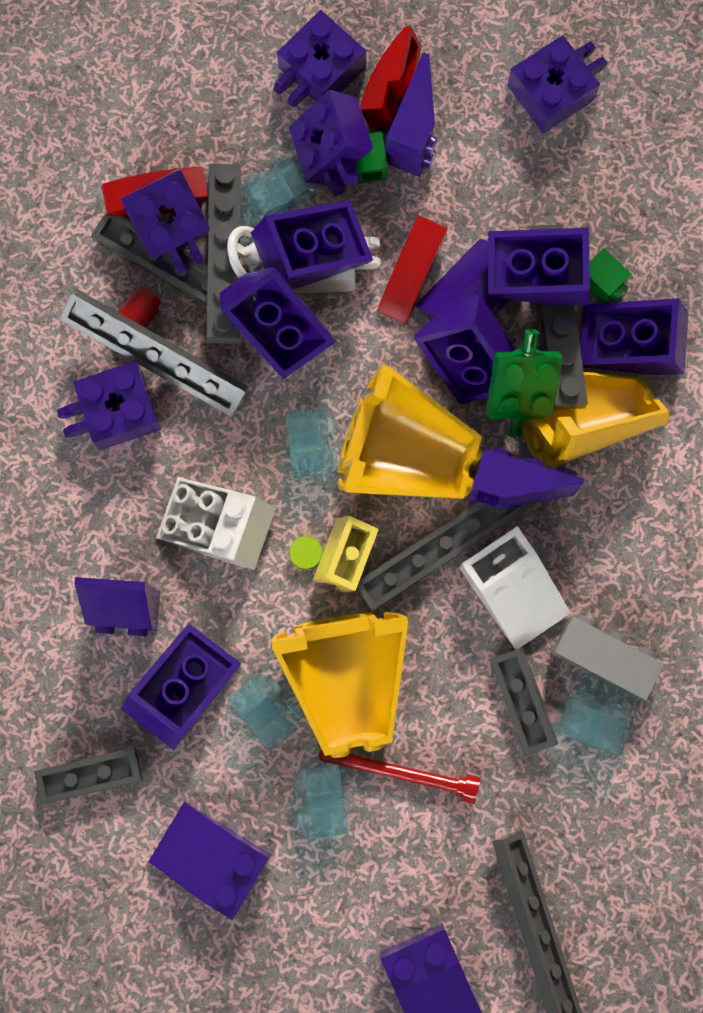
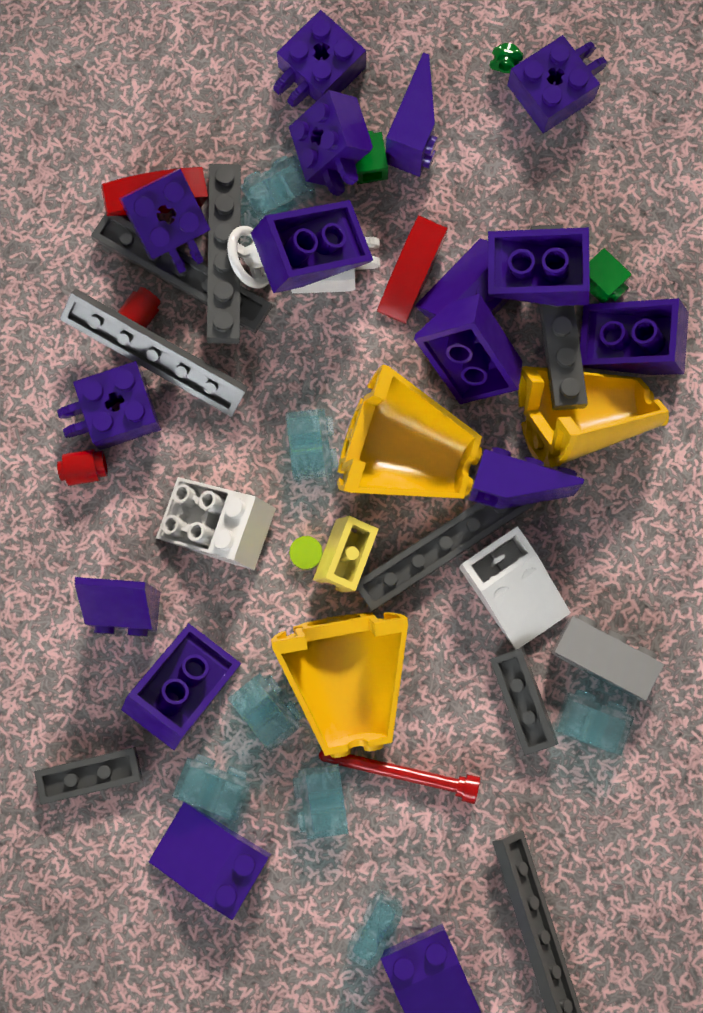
(82, 467): none -> red brick
(212, 788): none -> clear light blue brick
(275, 320): dark purple slope -> none
(369, 936): none -> clear light blue brick
(391, 79): red slope -> none
(505, 57): none -> green plate
(523, 384): green plate -> none

